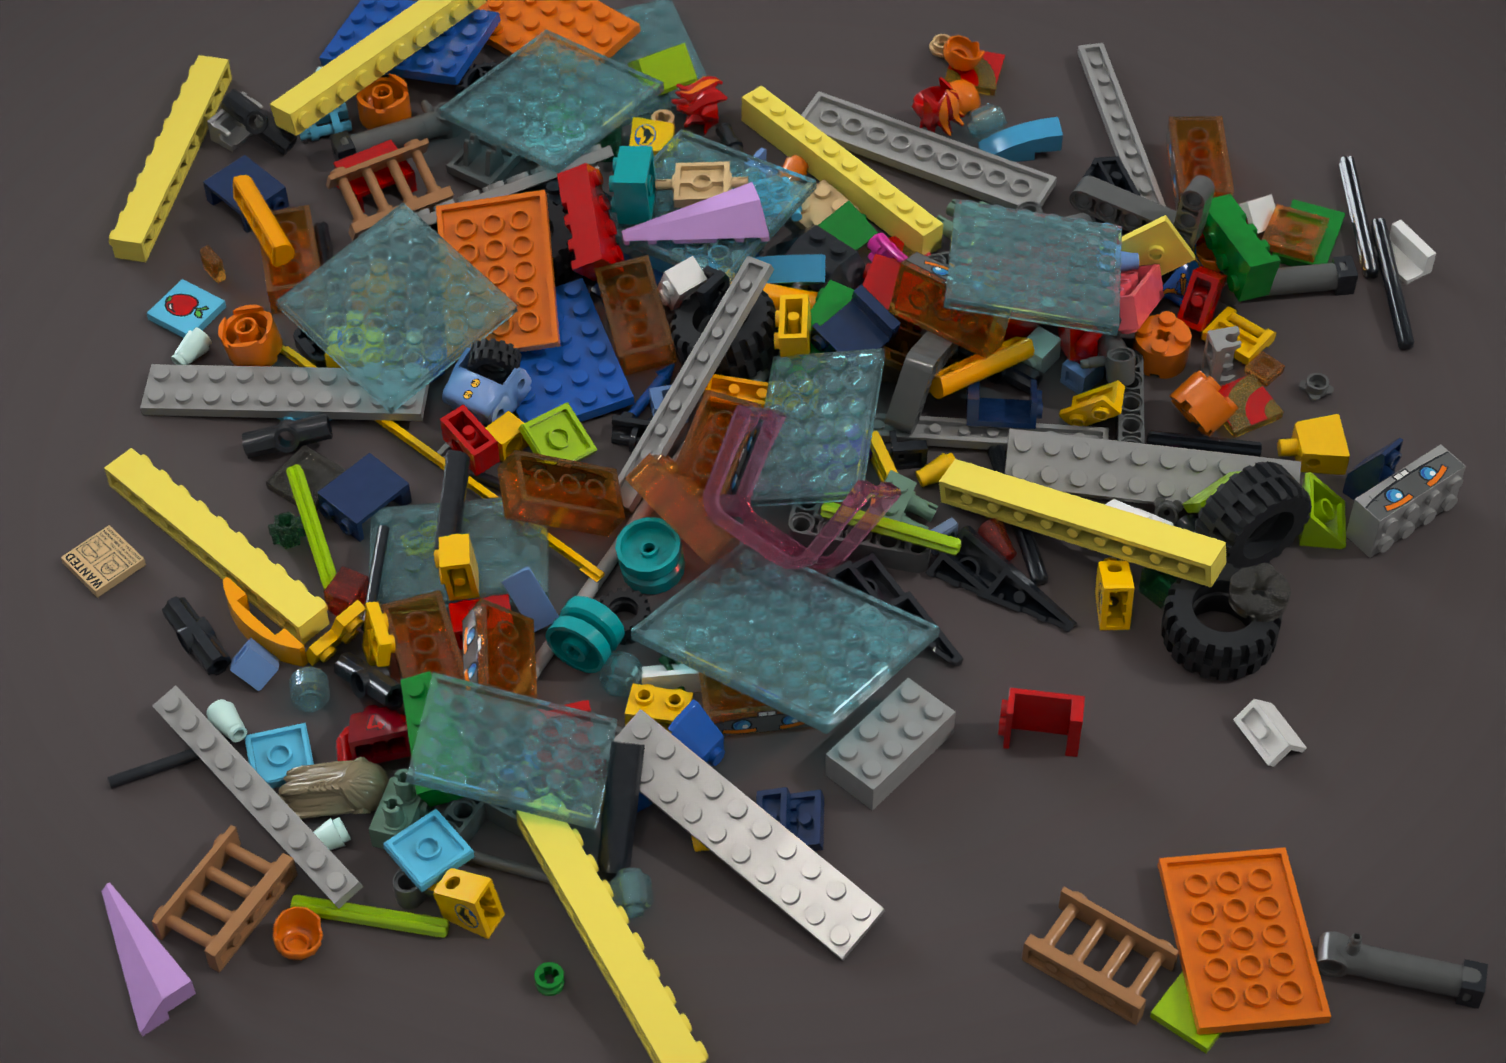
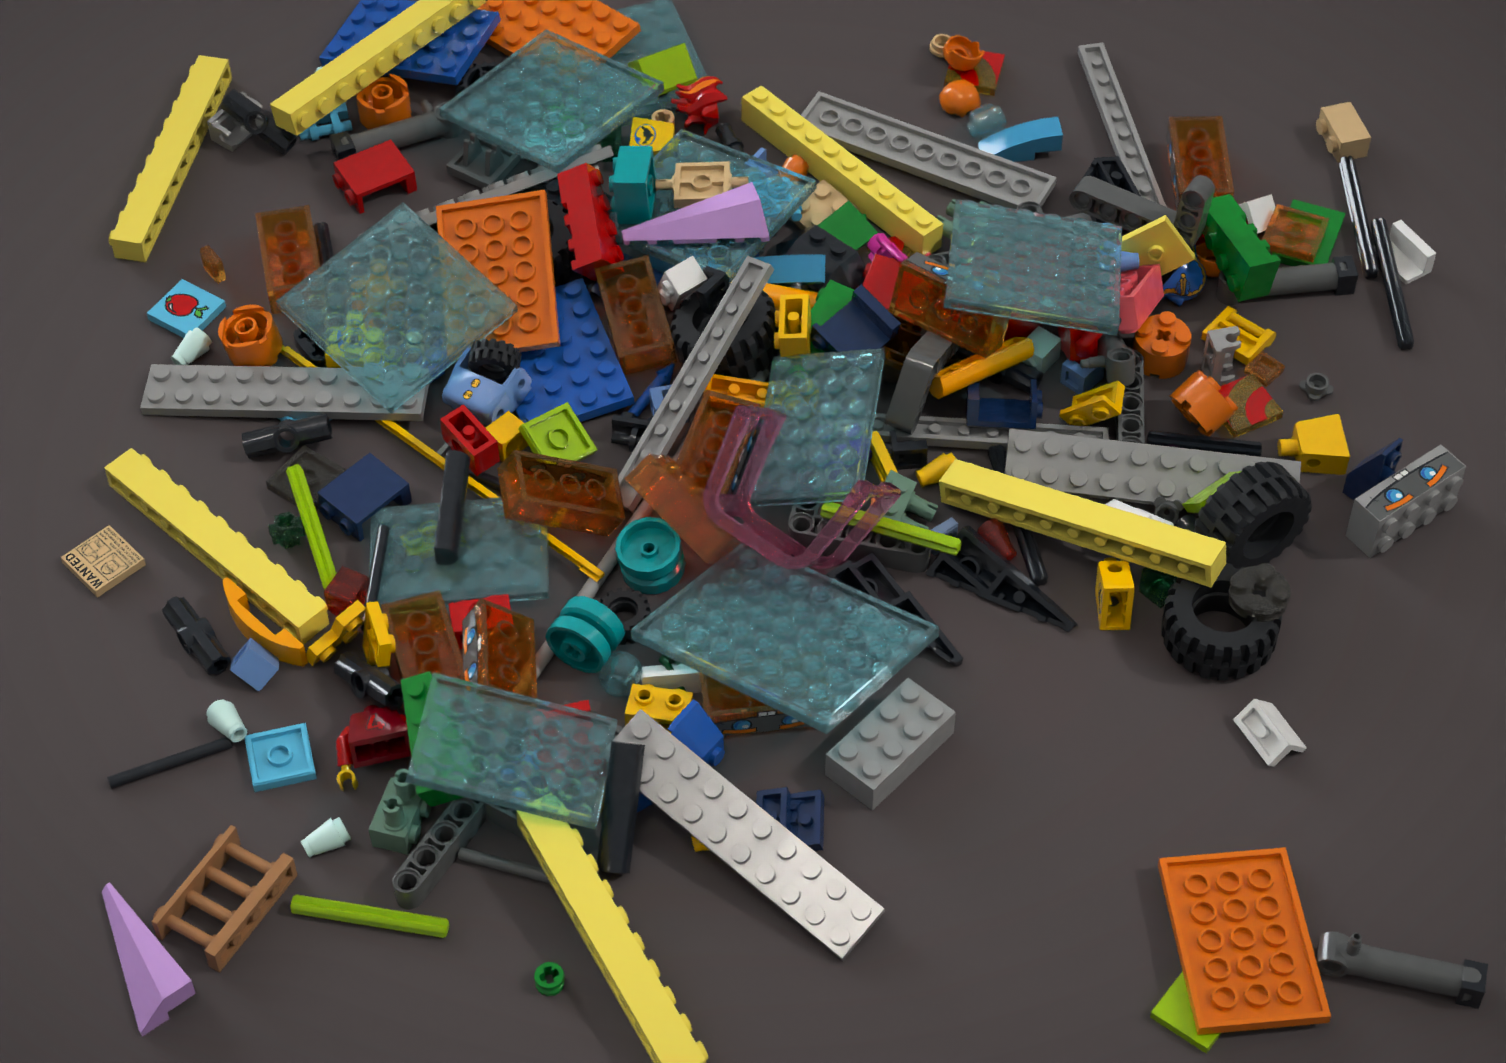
(220, 187): dark blue panel -> none
(258, 797): light grey plate -> none
(262, 221): light orange brick -> none
(297, 933): orange hair -> none
(309, 689): clear light blue head -> none
(334, 788): dark tan hair -> none
(411, 149): medium nougat fence -> none
(428, 850): medium azure tile -> none
(457, 566): yellow brick -> none
(468, 901): yellow torso -> none
(530, 598): medium blue slope -> none
(632, 891): clear light blue head -> none
(938, 107): red hair -> none
(1043, 713): red panel -> none
(1085, 980): medium nougat fence -> none
(1201, 298): red brick -> none
(1327, 517): lime slope -> none
(1343, 131): none -> tan brick

